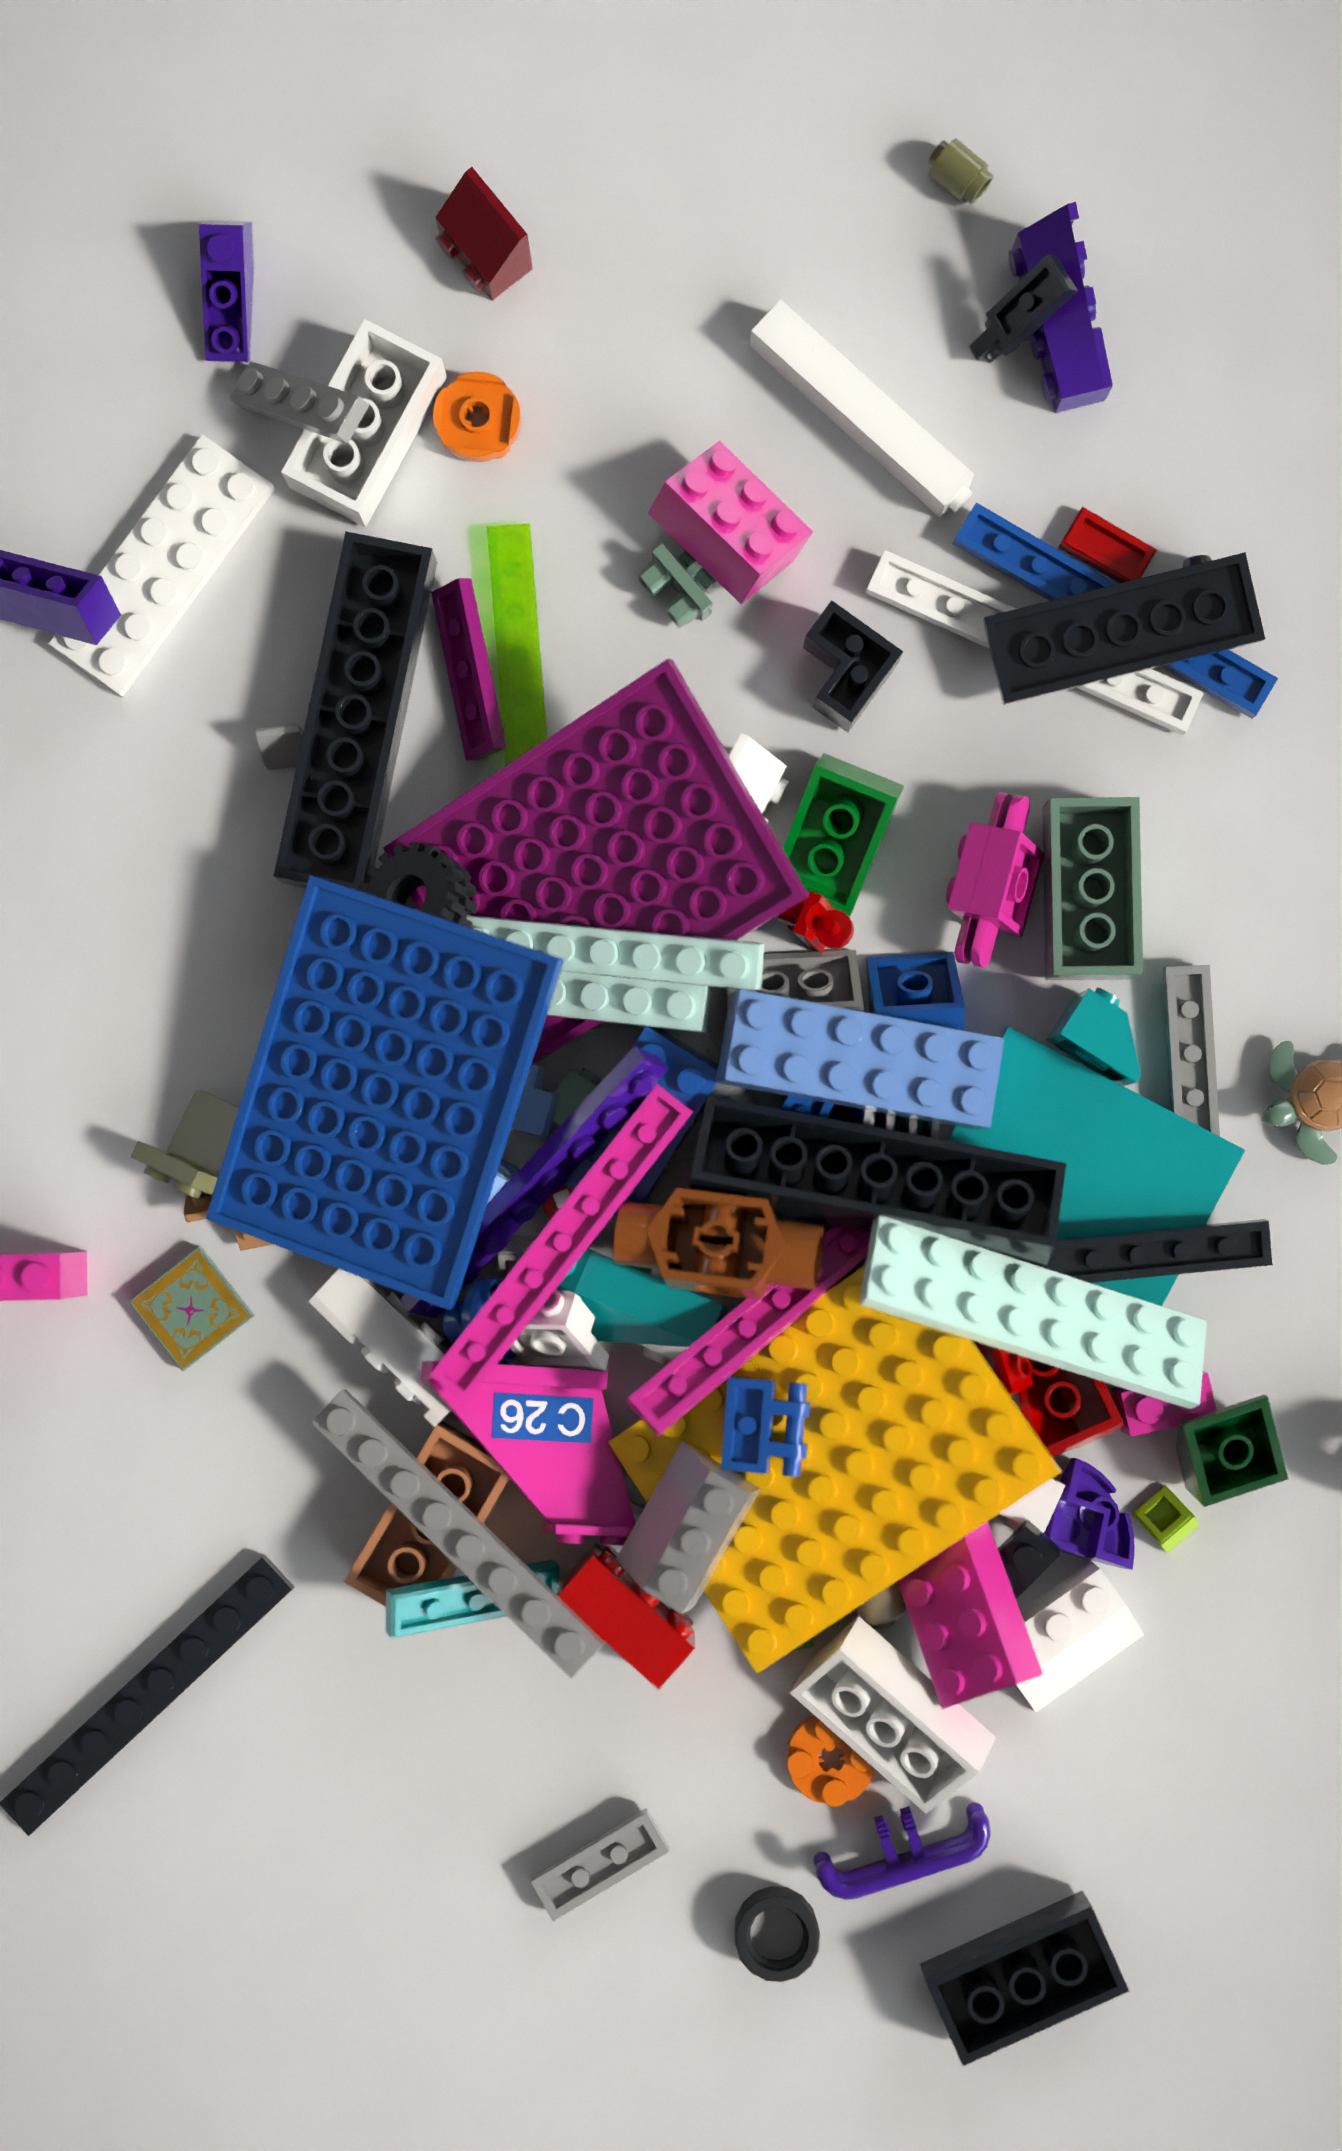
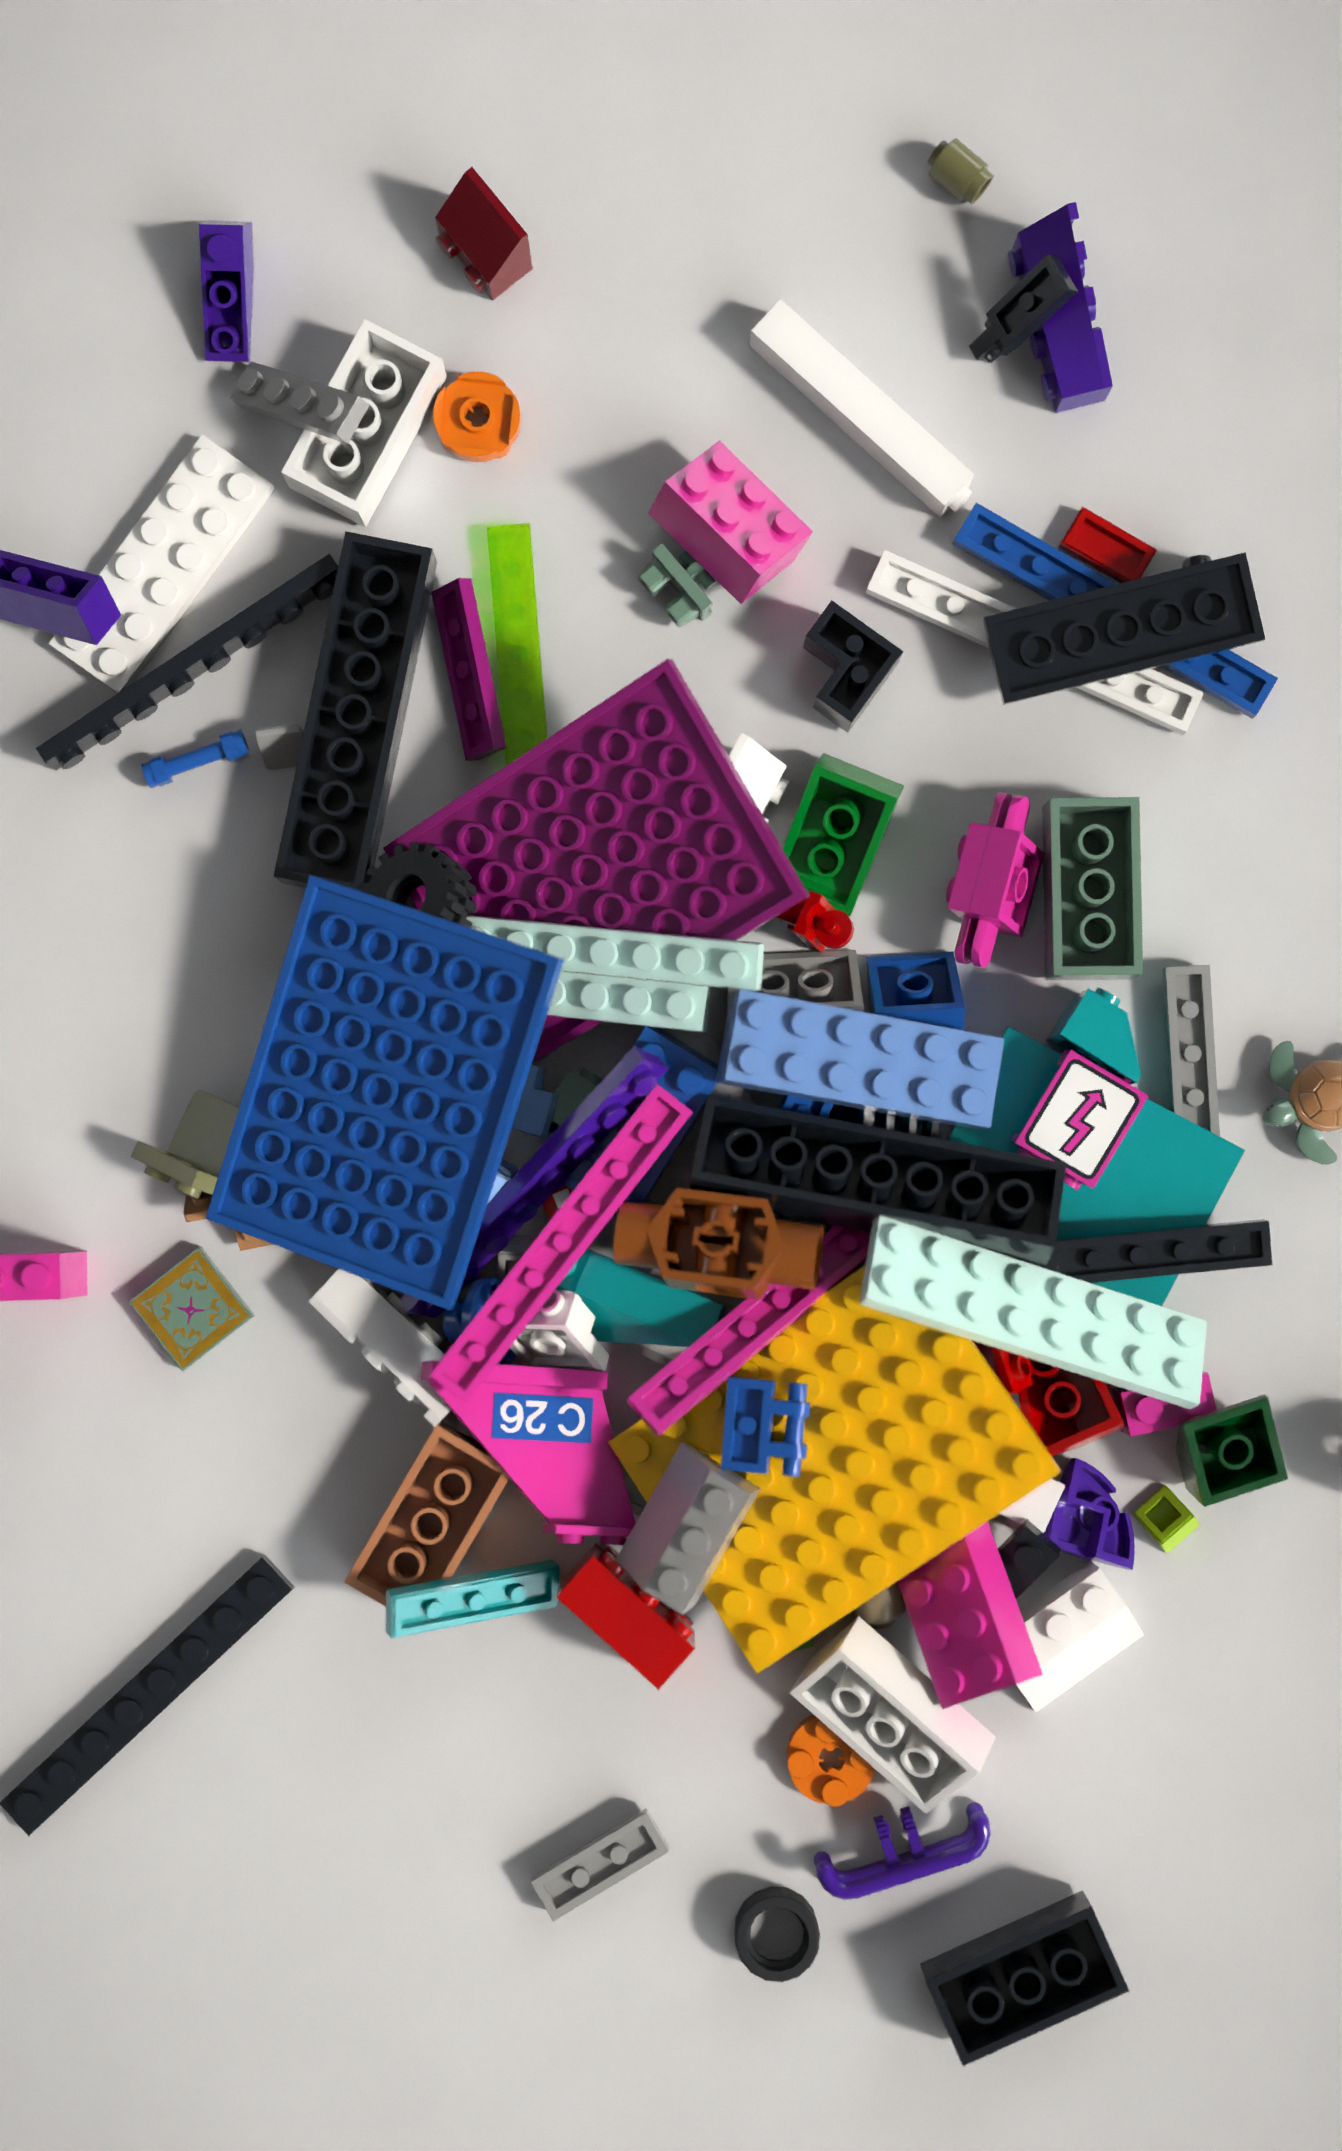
(160, 771): none -> blue bar
(178, 673): none -> black plate
(458, 1533): light grey plate -> none
(1080, 1119): none -> panel

